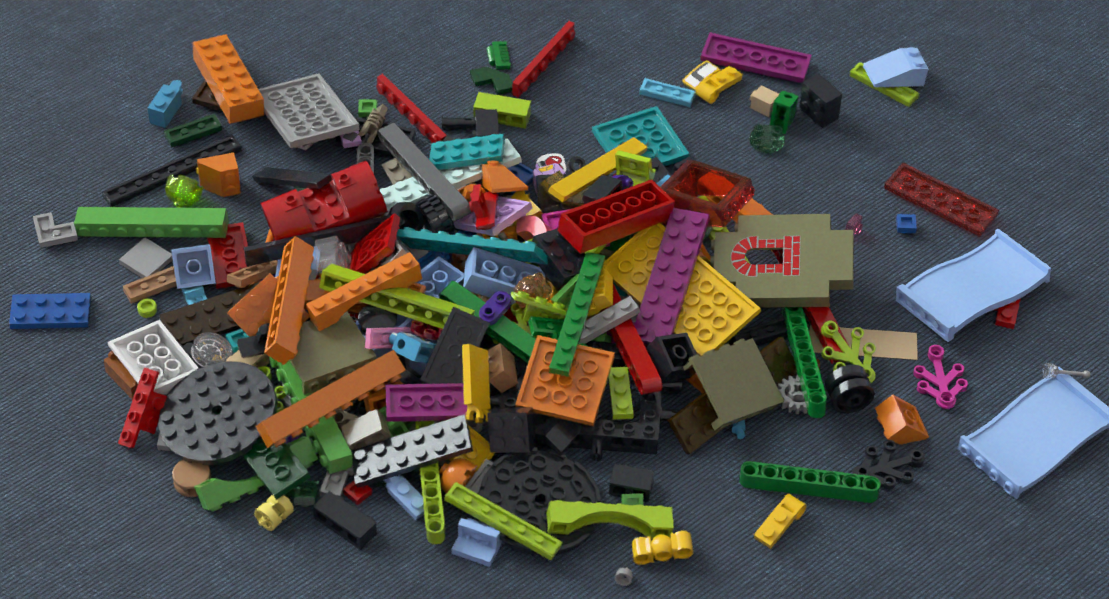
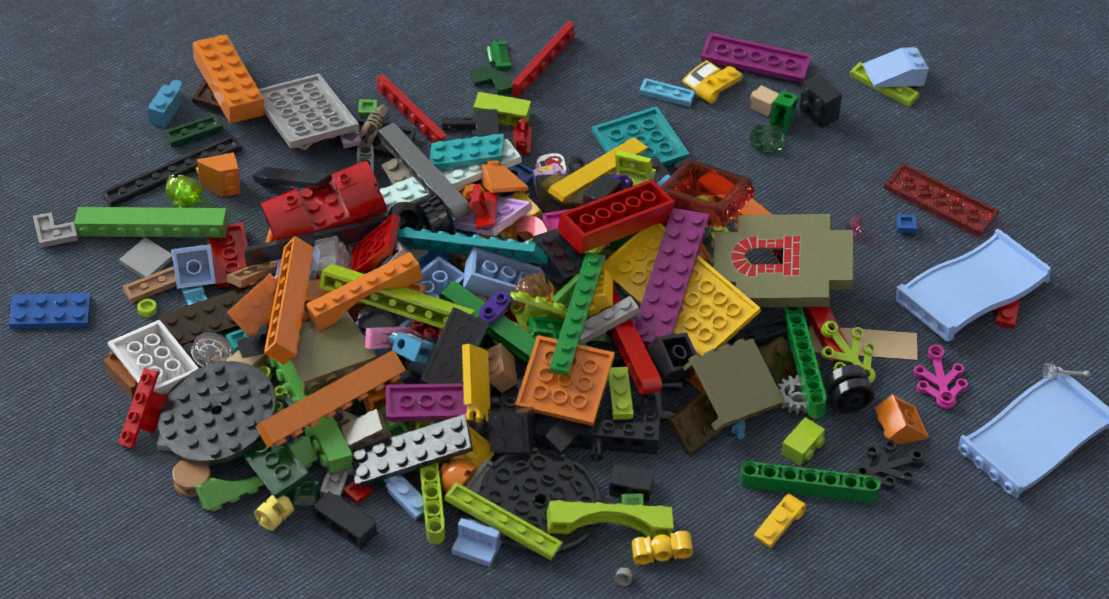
(522, 137): none -> red hinge
(803, 441): none -> lime brick

